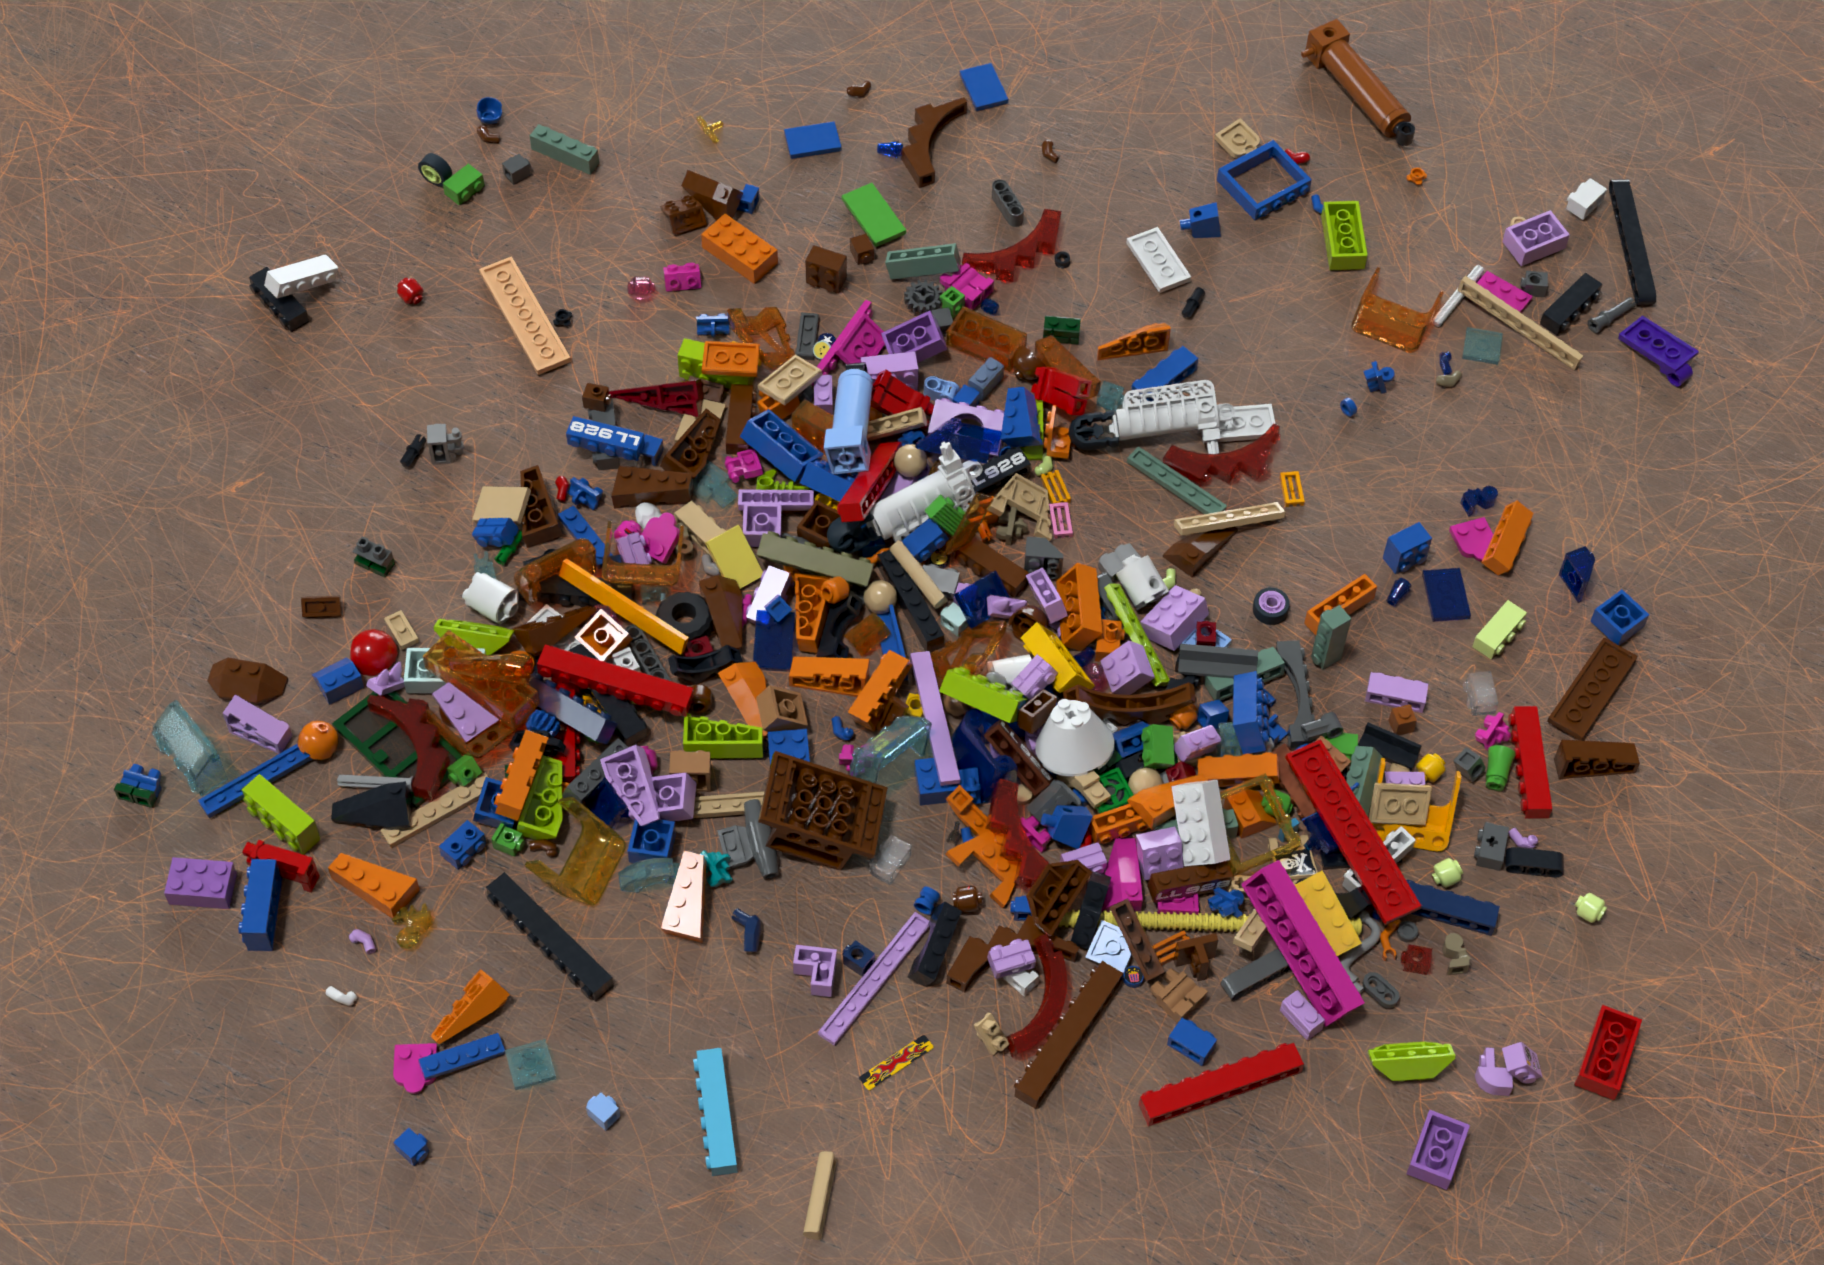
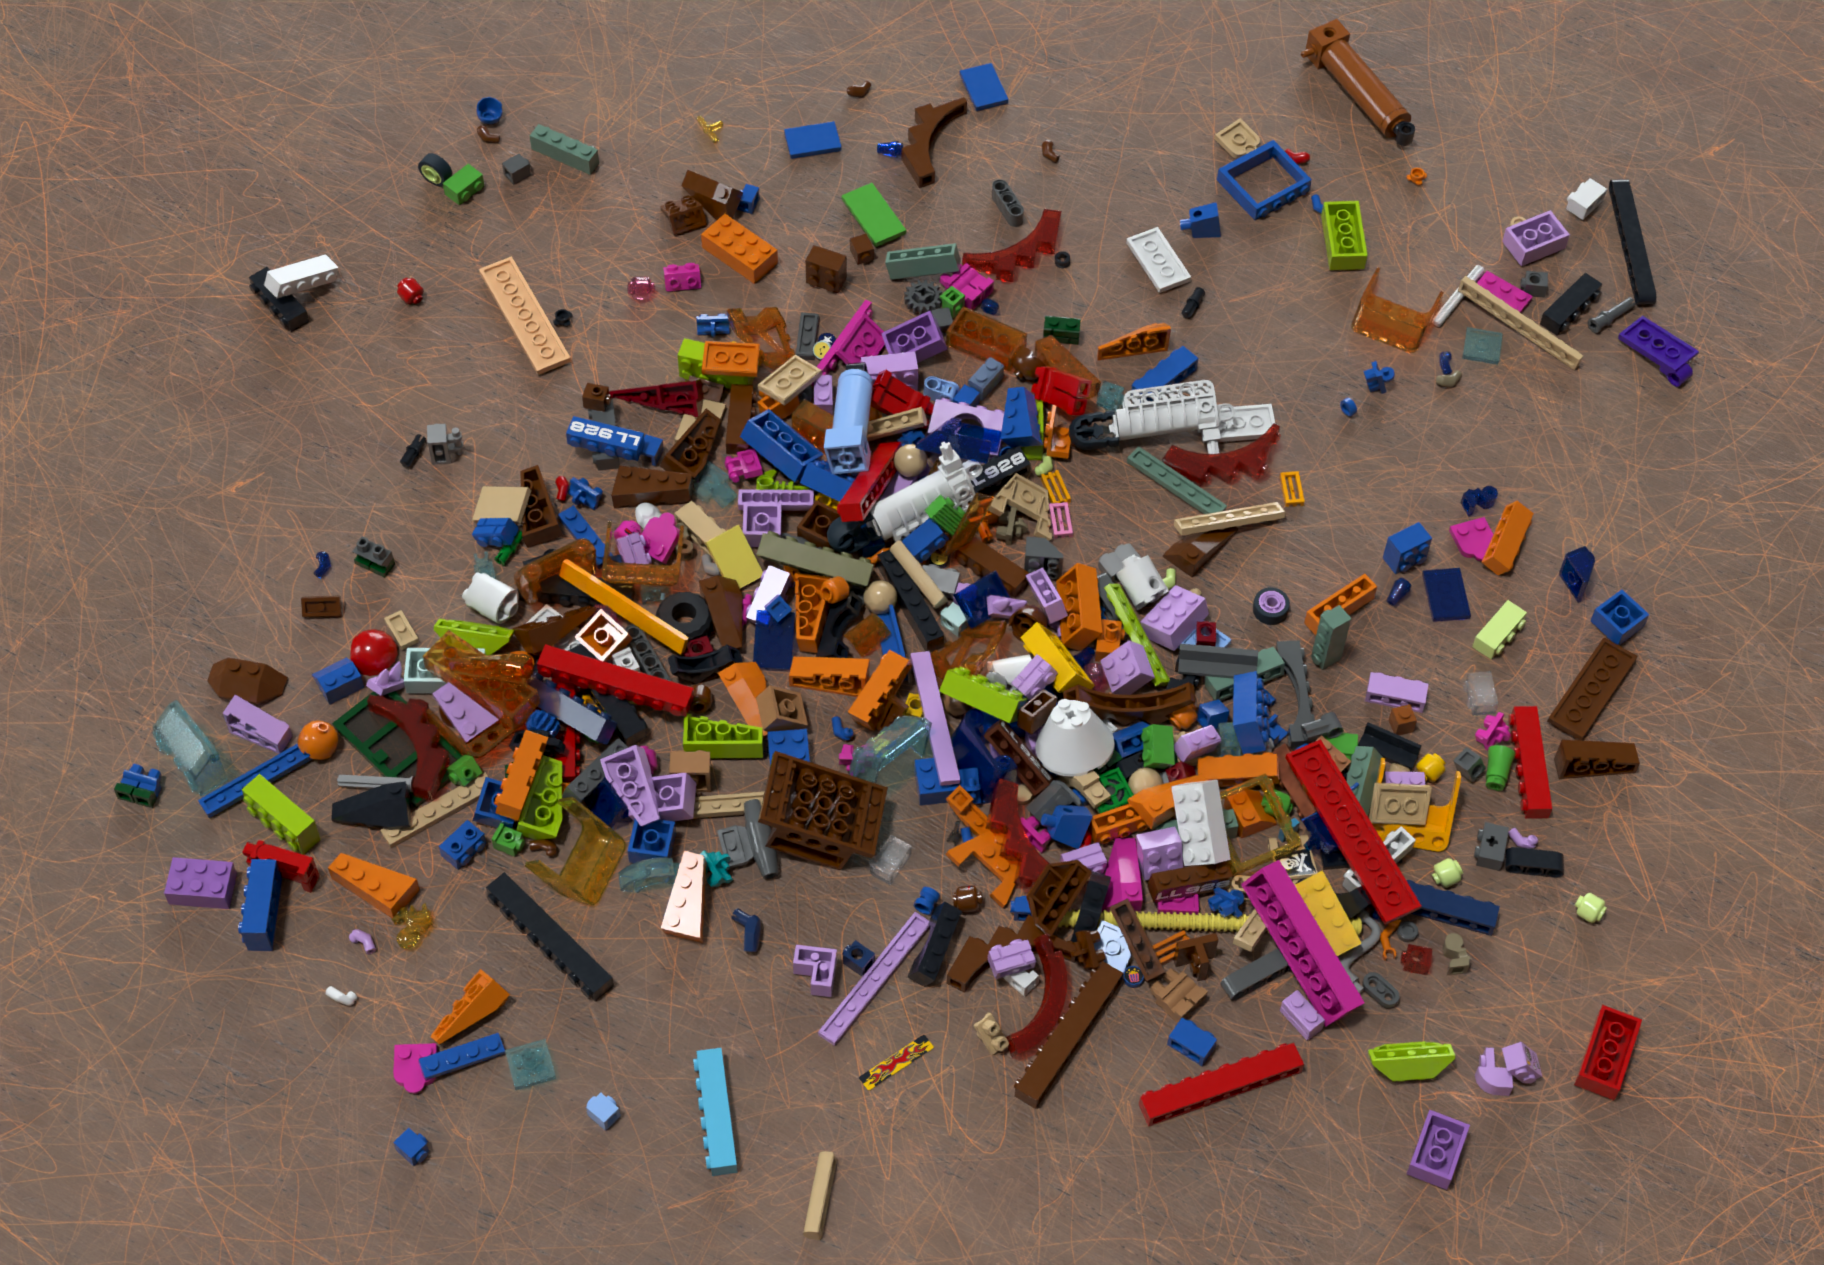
(324, 564): none -> clear blue arm
(1085, 949): none -> reddish brown hips

